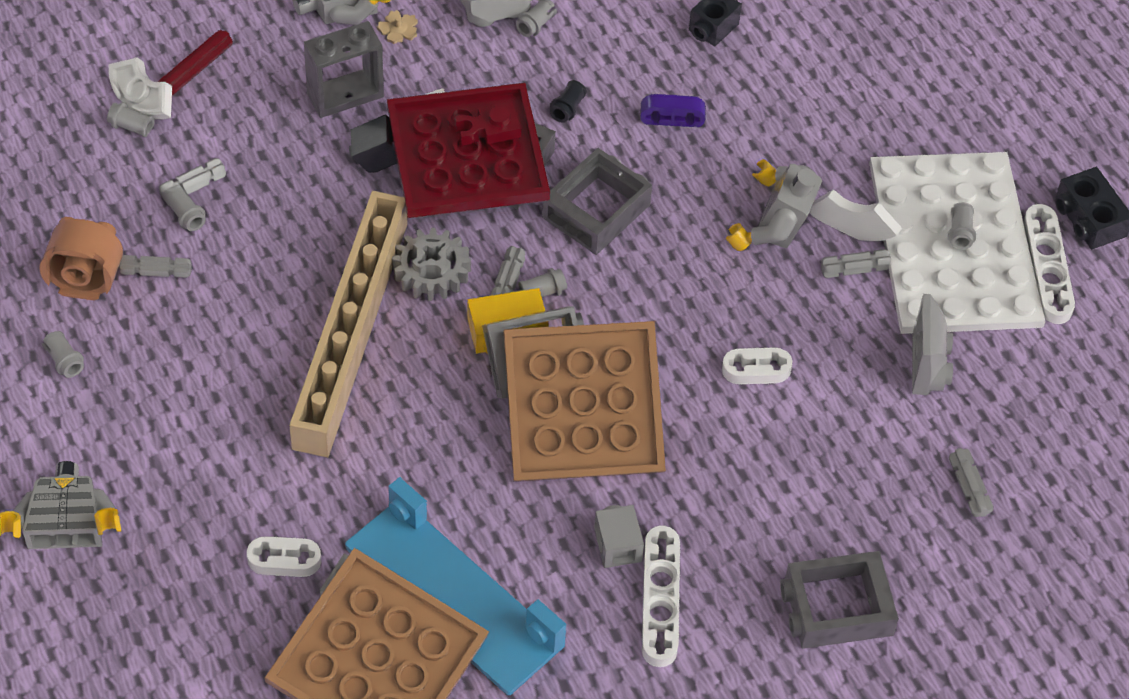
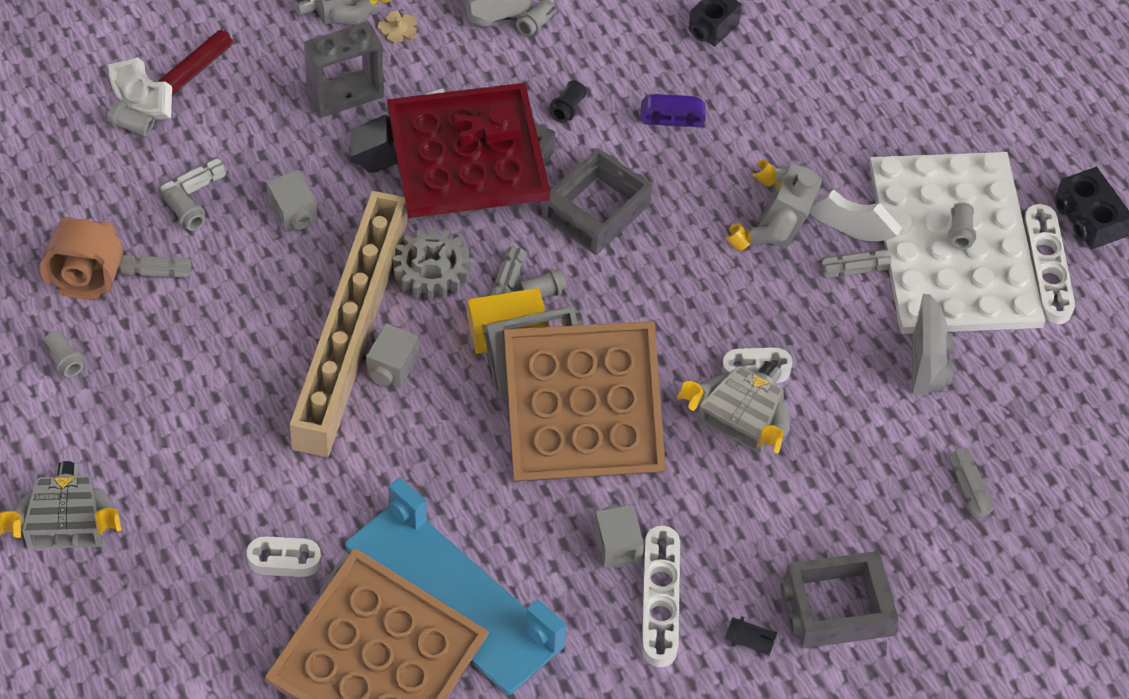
(292, 201): none -> light grey brick
(392, 356): none -> light grey brick
(743, 405): none -> torso
(750, 635): none -> black pin

